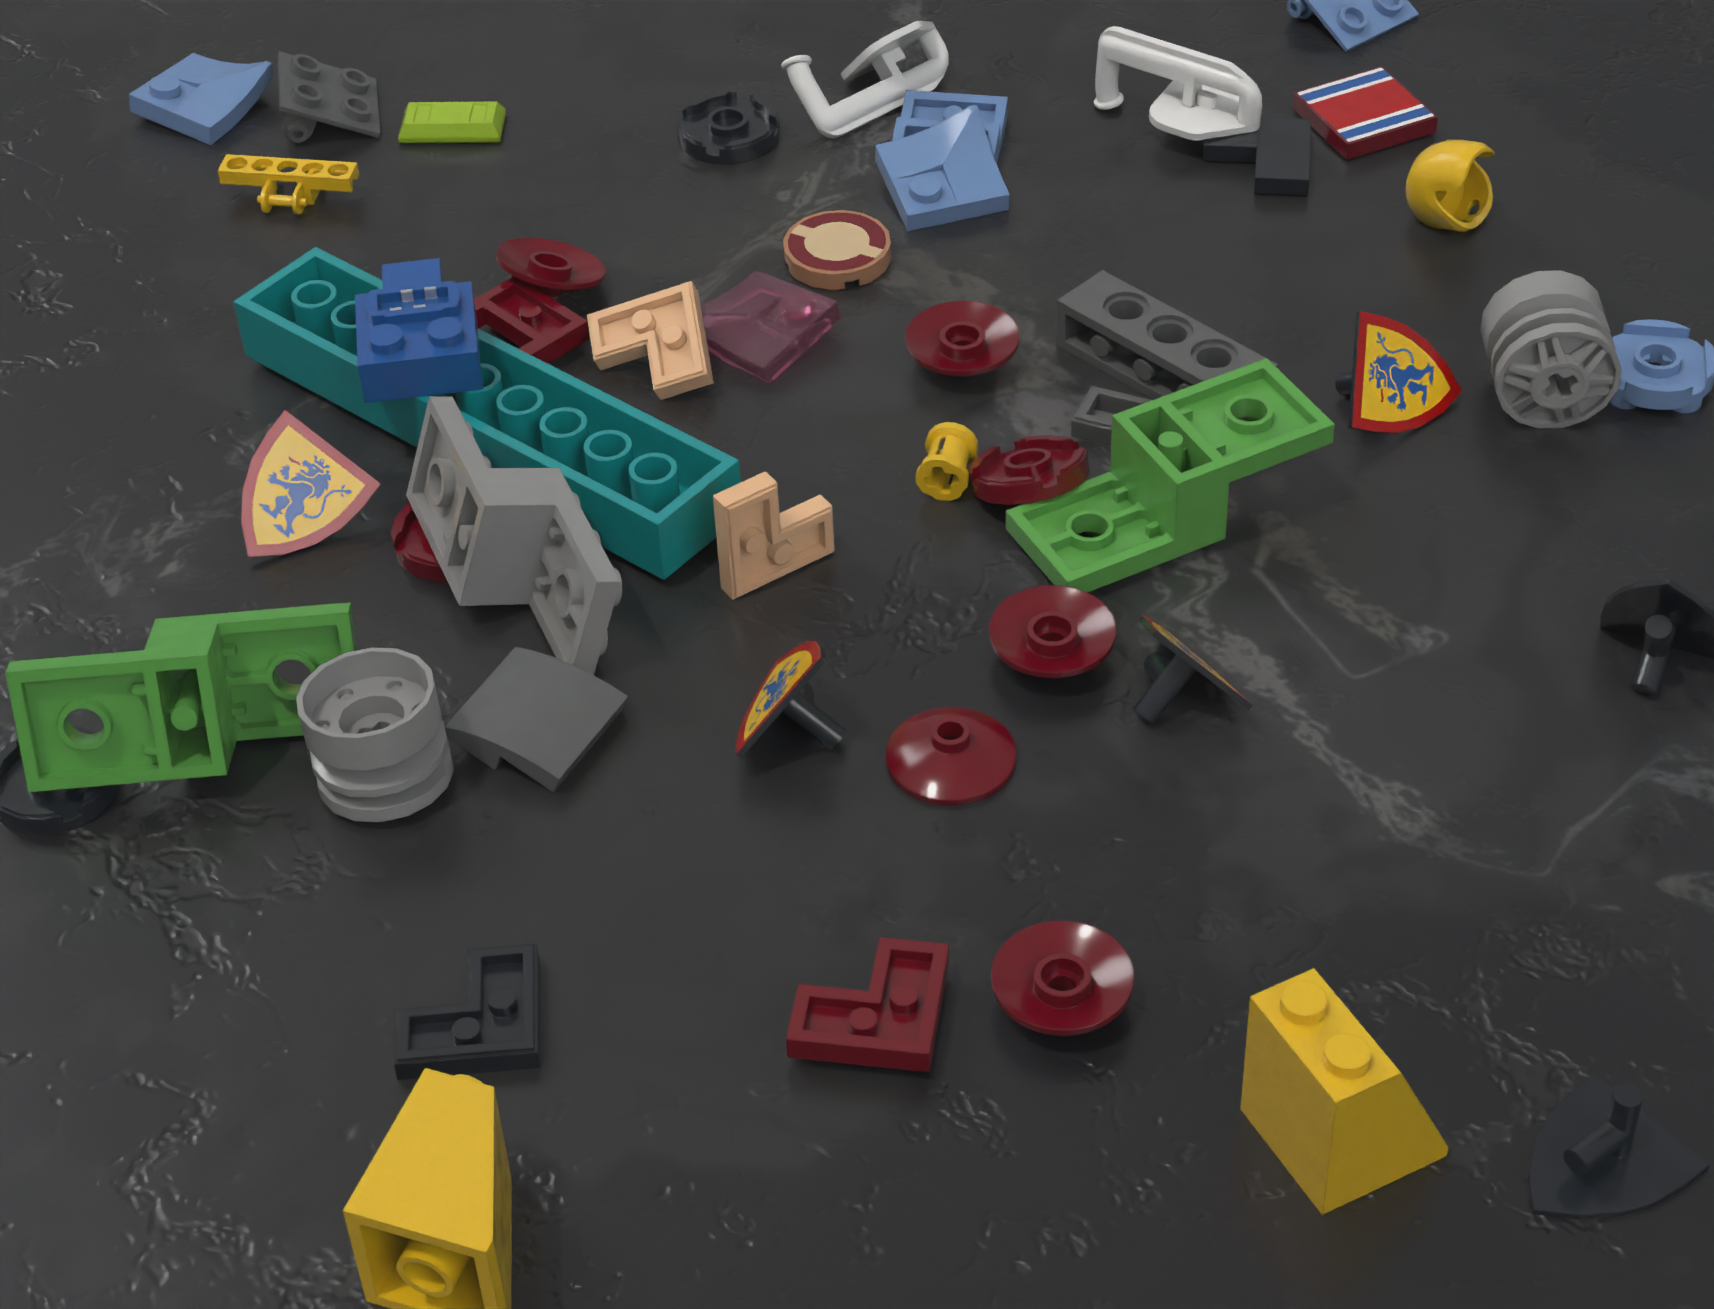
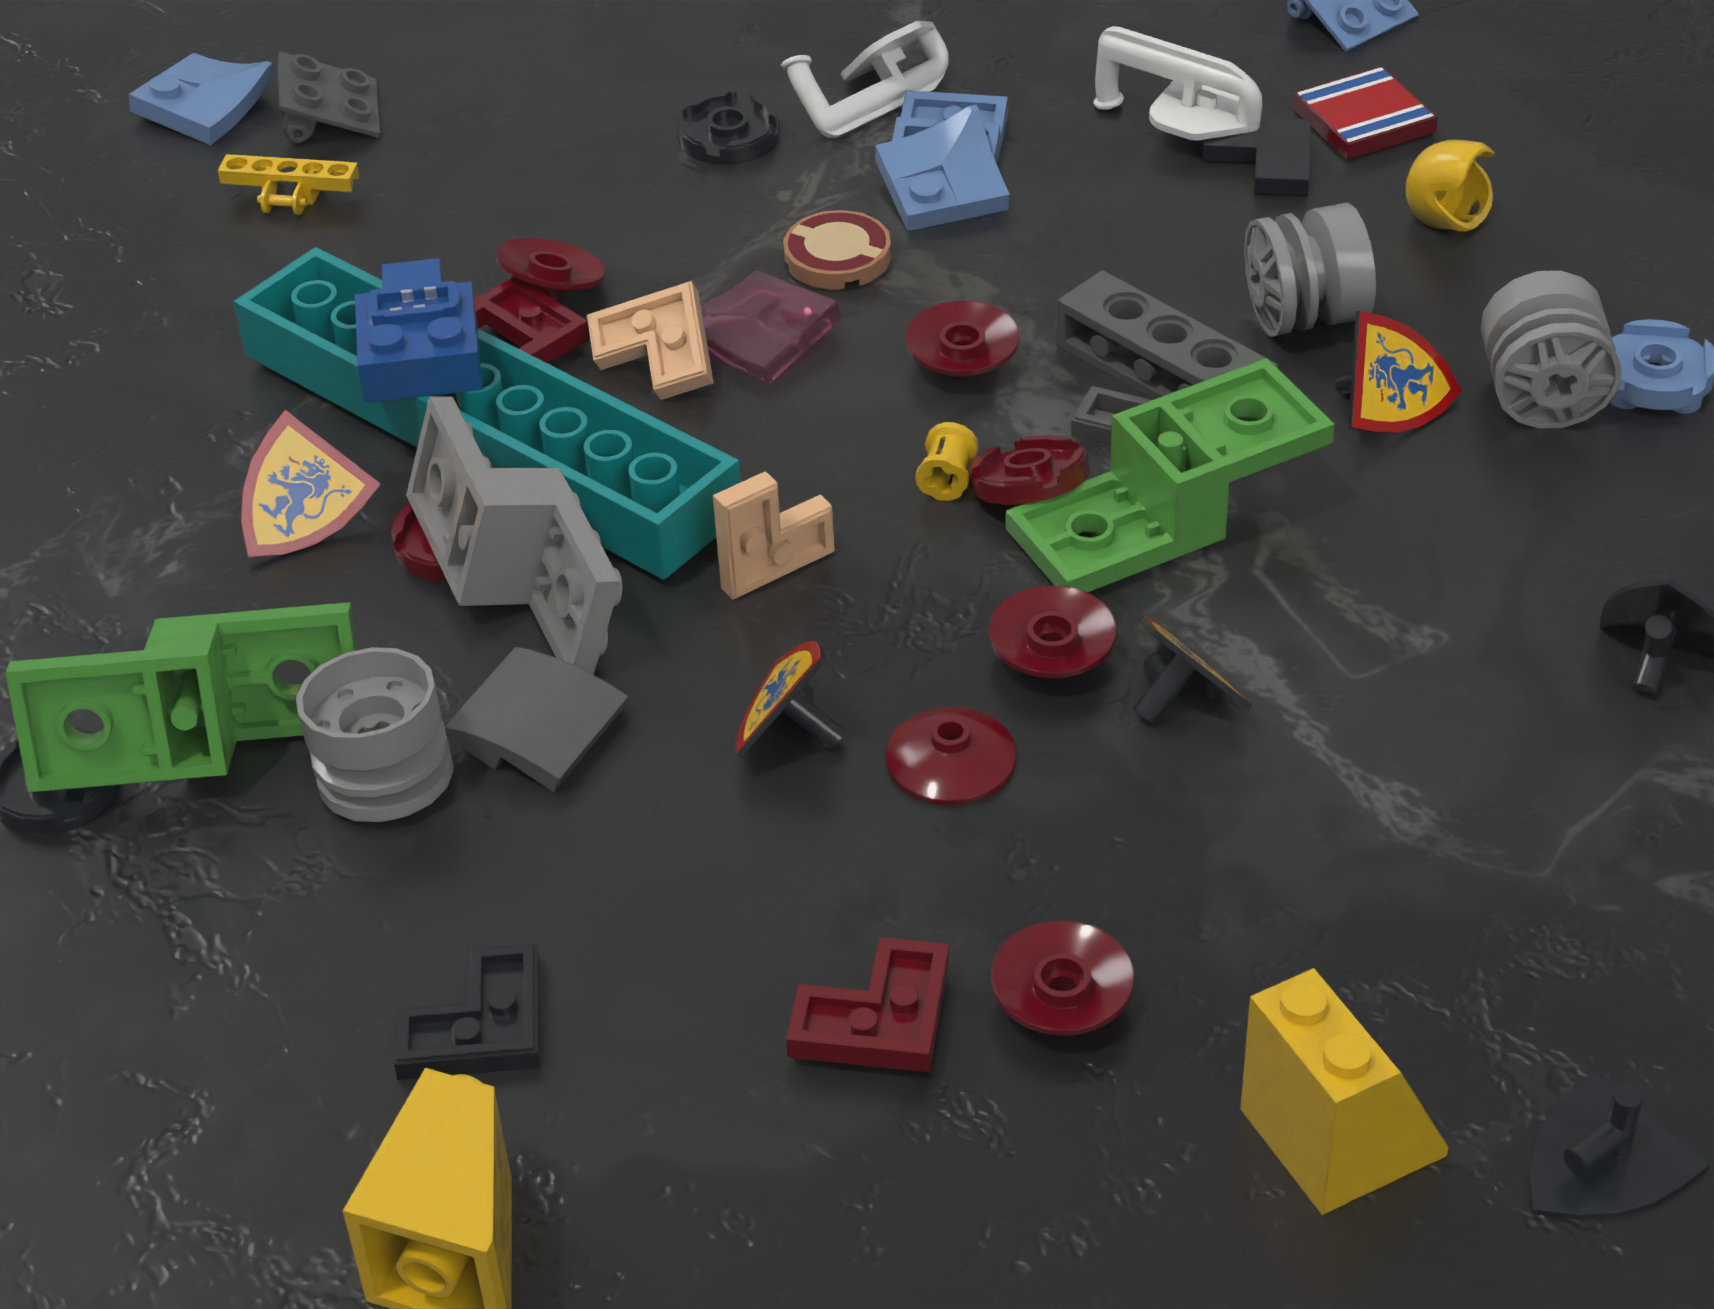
(452, 122): lime tile -> none
(1309, 269): none -> light grey wheel

